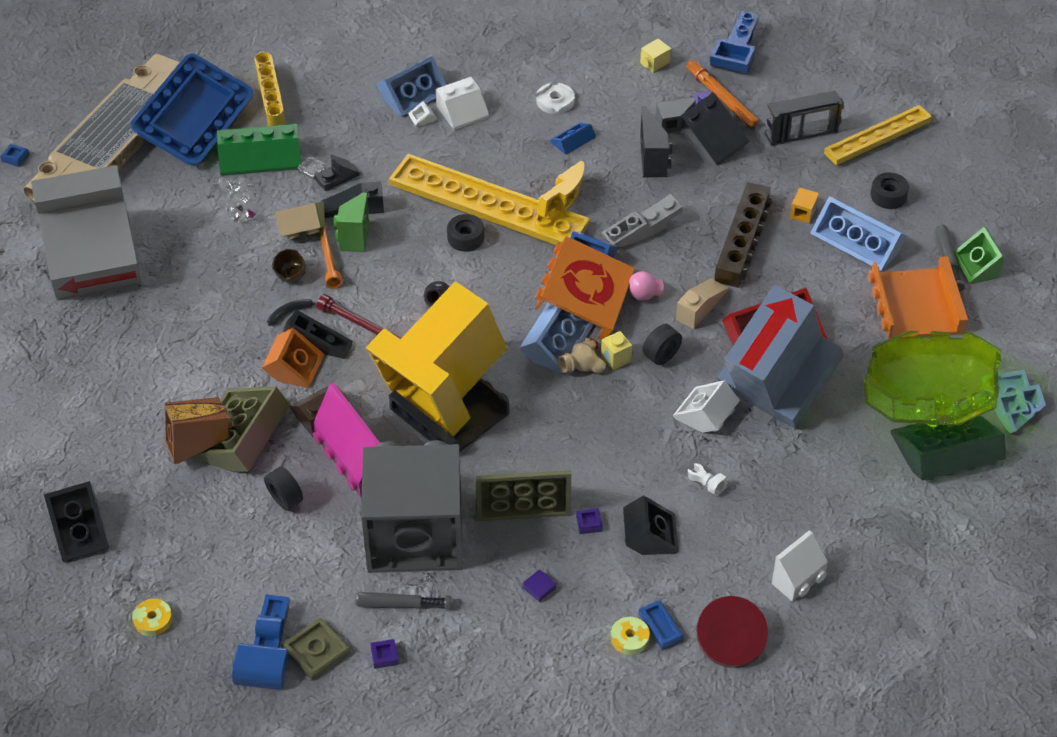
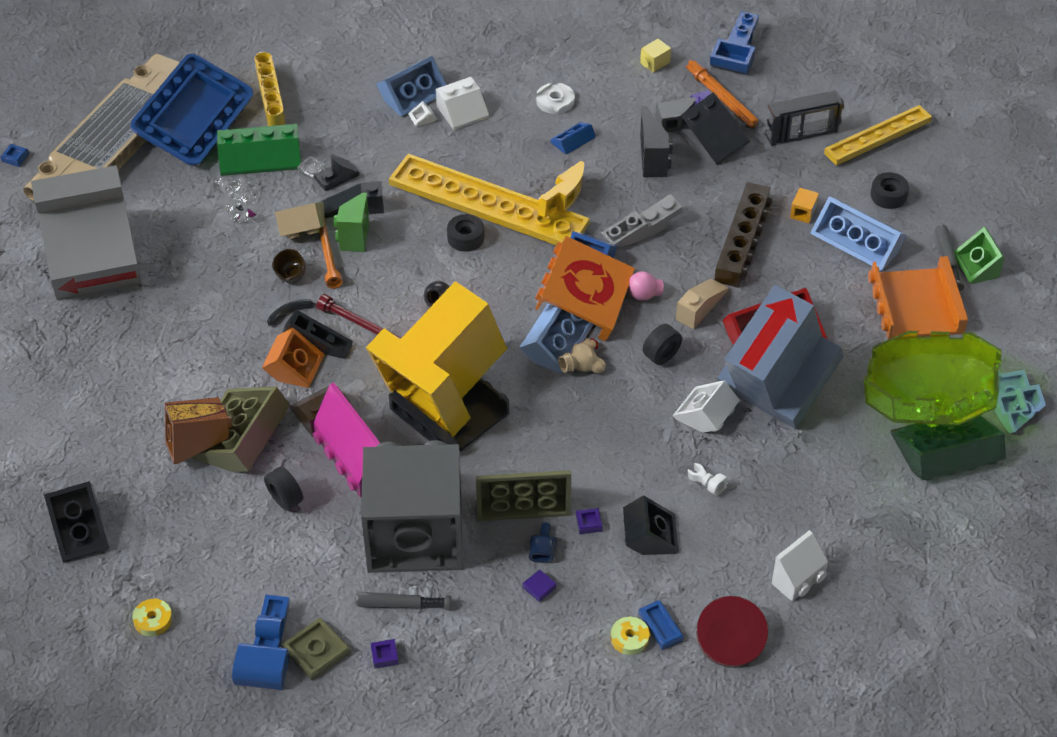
(542, 545): none -> dark blue piece
(616, 350): light yellow brick -> none

